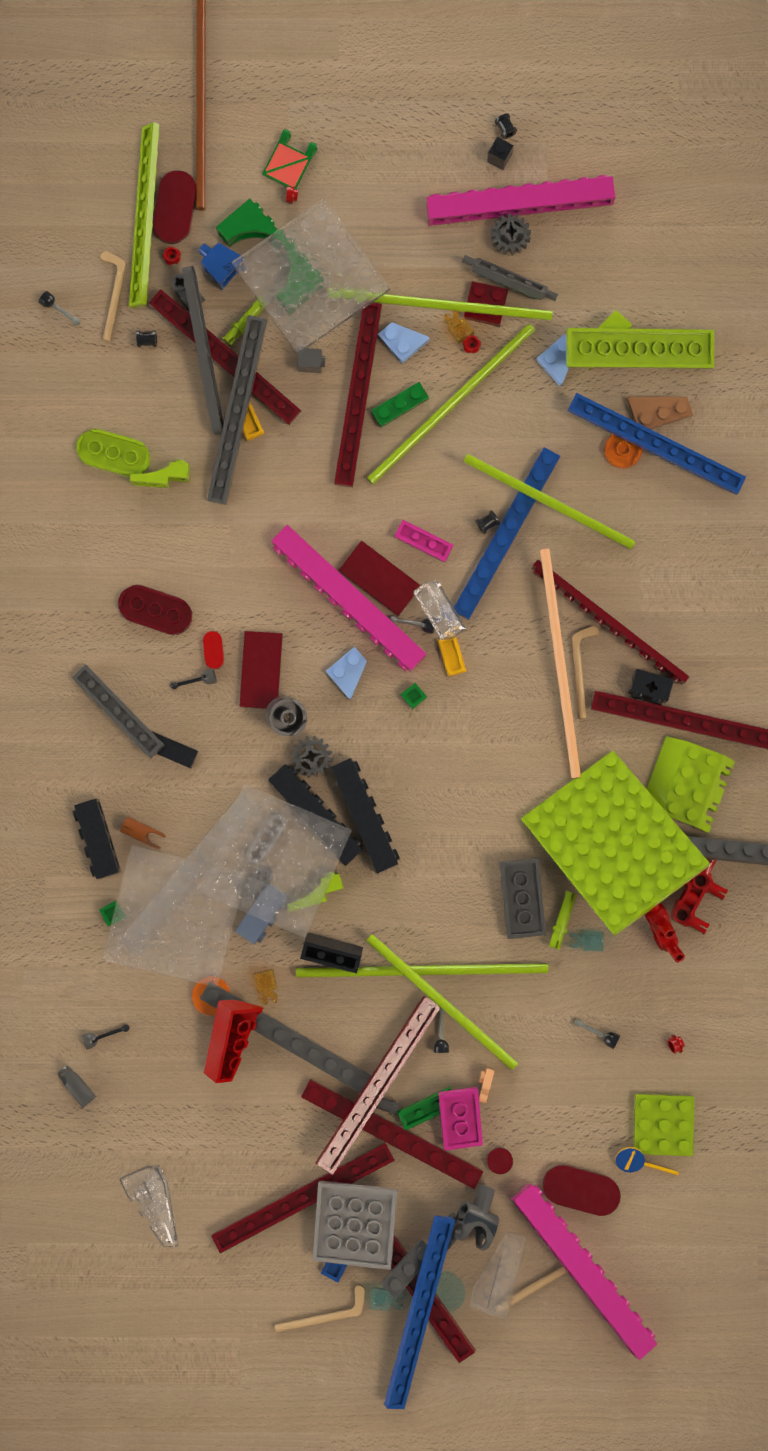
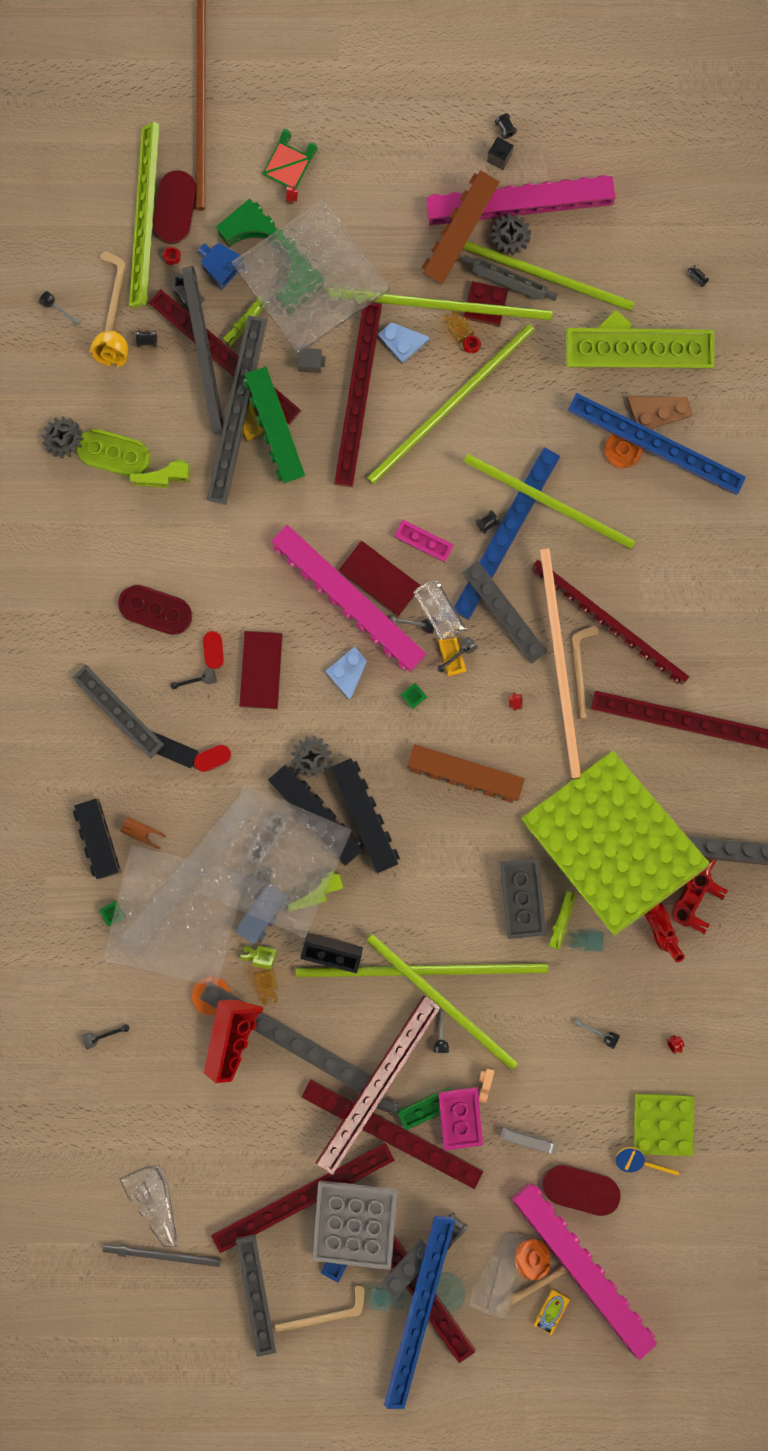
(59, 436): none -> dark grey gear
(76, 1086): dark grey piece -> none
(110, 348): none -> yellow cylinder
(123, 1250): none -> dark grey bar
(212, 758): none -> red tile
(256, 1295): none -> dark grey plate
(262, 957): none -> lime plate
(274, 424): none -> green brick
(295, 710): dark grey brick -> none
(400, 404): green plate -> none
(461, 226): none -> dark orange brick
(465, 772): none -> dark orange brick
(467, 646): none -> hinge
(477, 1217): dark grey connector -> none
(499, 1160): dark red piece -> none
(504, 612): none -> dark grey plate
(516, 701): none -> red plate
(529, 1140): none -> light grey beam
(533, 1259): none -> orange tile
(548, 275): none -> lime piece
(551, 1311): none -> tile
(554, 360): light blue wing -> none
(660, 683): black brick -> none
(689, 781): lime slope -> none
(698, 276): none -> black piece

